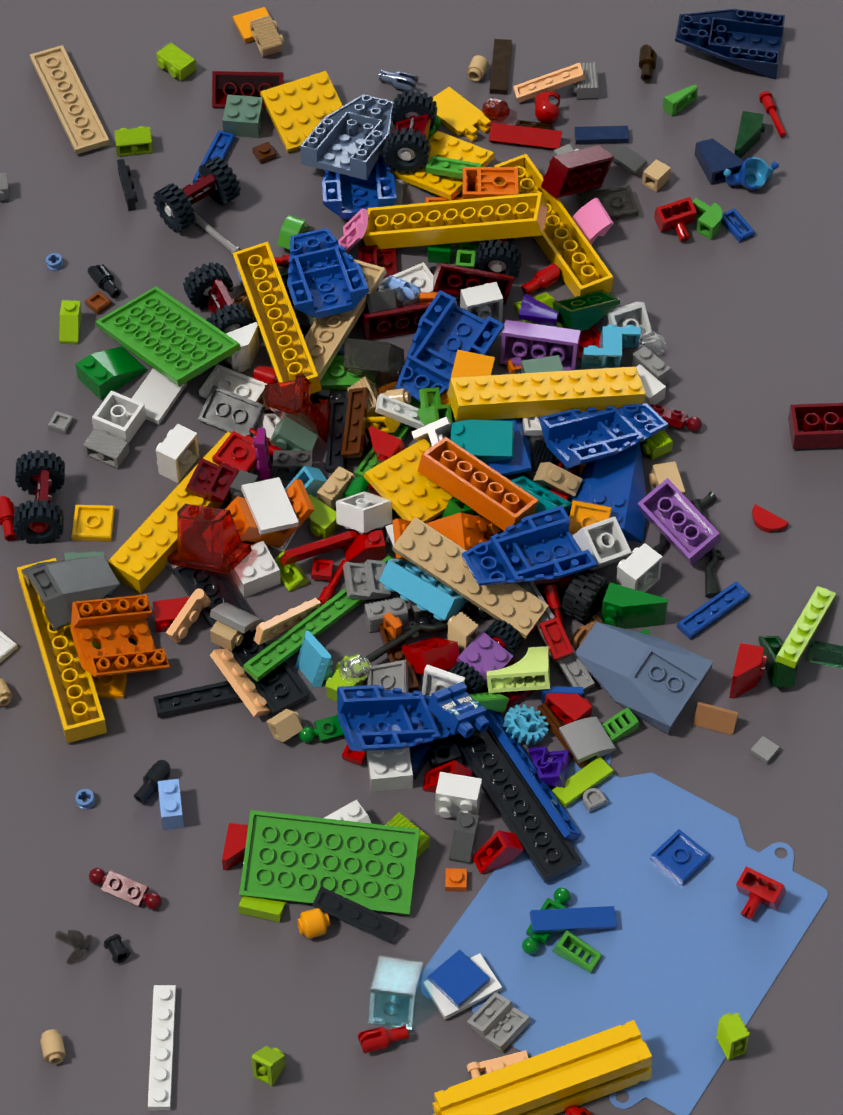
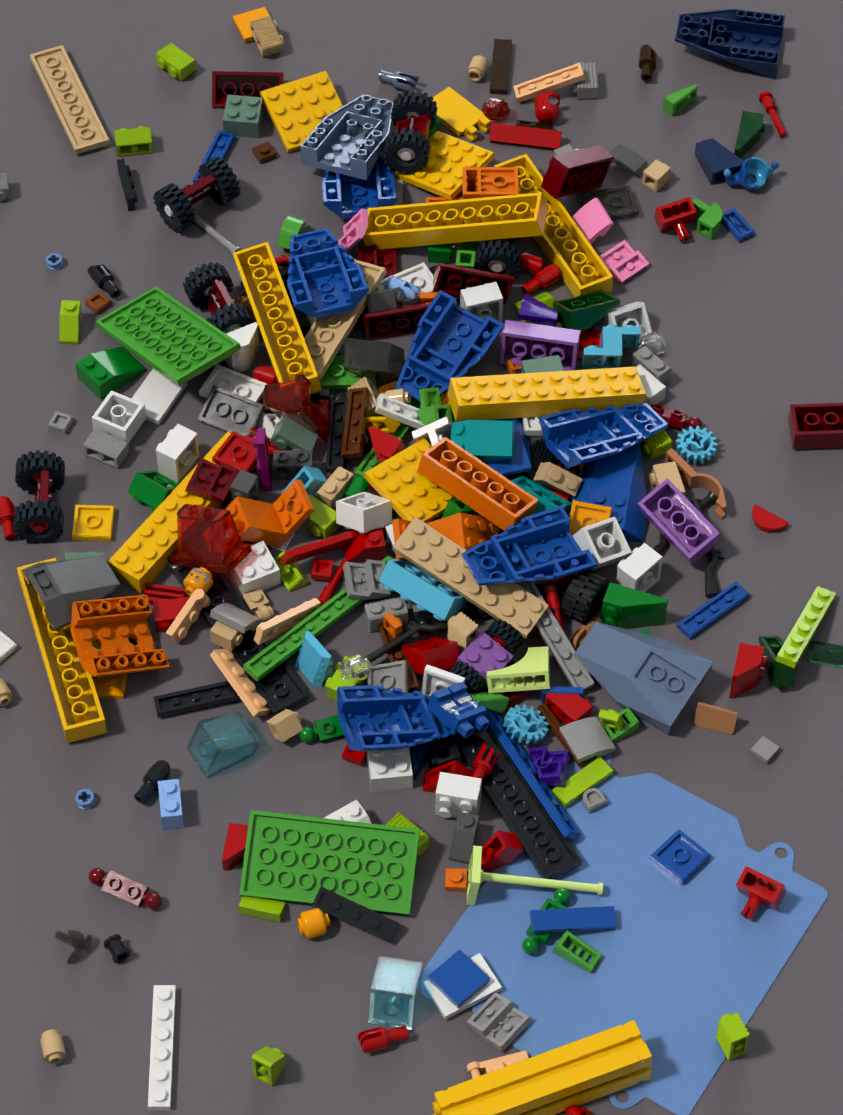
(151, 488): none -> green slope
(163, 592): none -> red tile
(198, 579): none -> light orange head
(222, 743): none -> clear light blue slope
(258, 604): none -> tan plate
(269, 505): white tile -> none
(448, 167): bright green plate -> none
(472, 364): light orange tile -> none
(476, 876): none -> yellowish green tile
(481, 767): none -> red arm
(531, 263): none -> red arm
(556, 639): red plate -> none
(601, 134): dark blue tile -> none
(610, 719): none -> lime plate
(623, 261): none -> bright pink slope
(694, 444): none -> medium azure gear
(699, 480): none -> nougat piece

